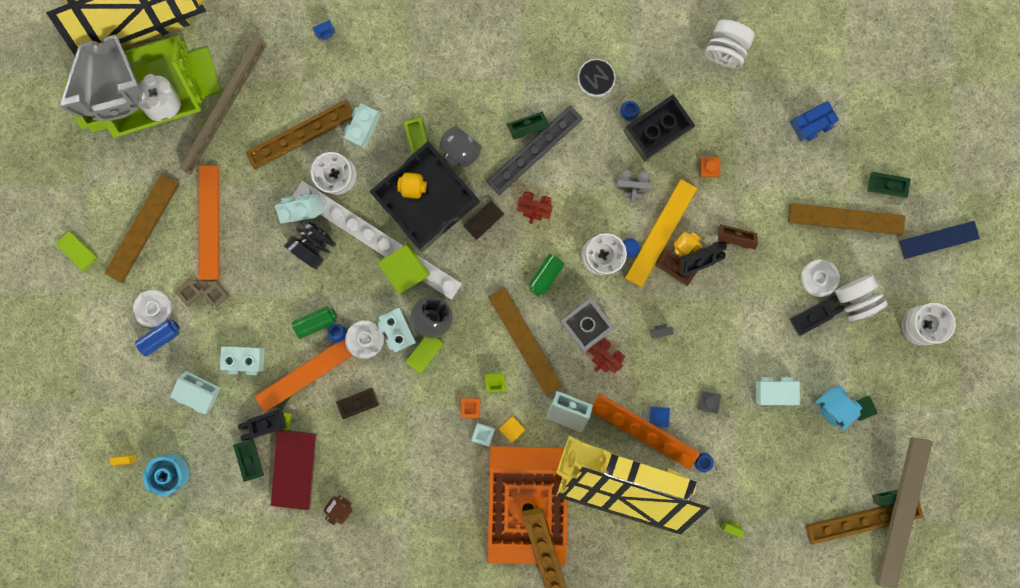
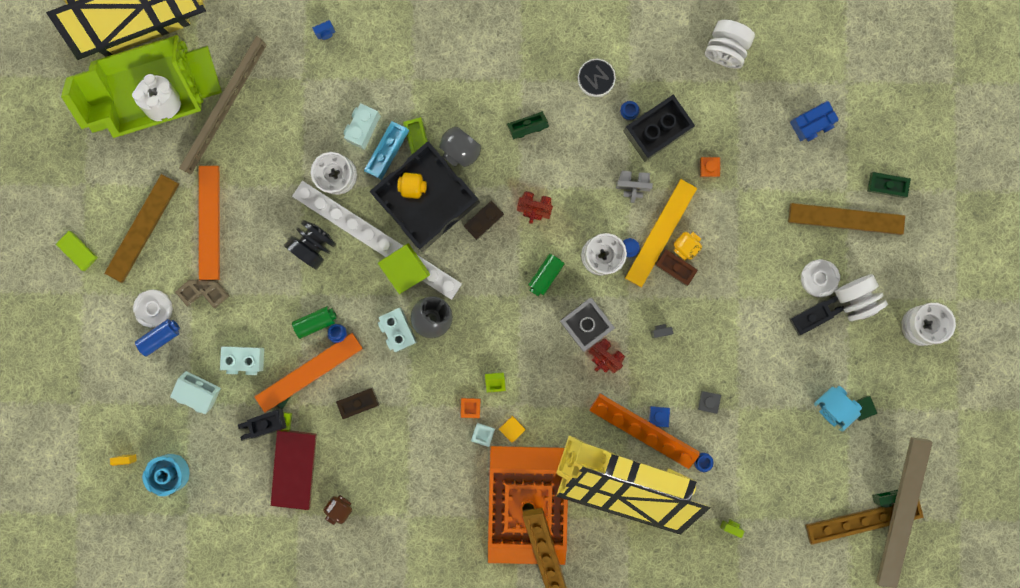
(101, 82): light grey cone -> none
(248, 460): dark green plate -> none
(299, 208): light aqua brick -> none
(300, 134): pearl gold tile -> none
(364, 339): white tile -> none
(386, 150): none -> medium azure plate
(424, 353): lime tile -> none
(525, 341): pearl gold tile -> none
(534, 150): dark grey tile -> none
(569, 411): light aqua brick -> none
(702, 258): black hinge -> none
(737, 237): reddish brown plate -> none
(777, 392): light aqua brick -> none
(939, 239): dark blue tile -> none

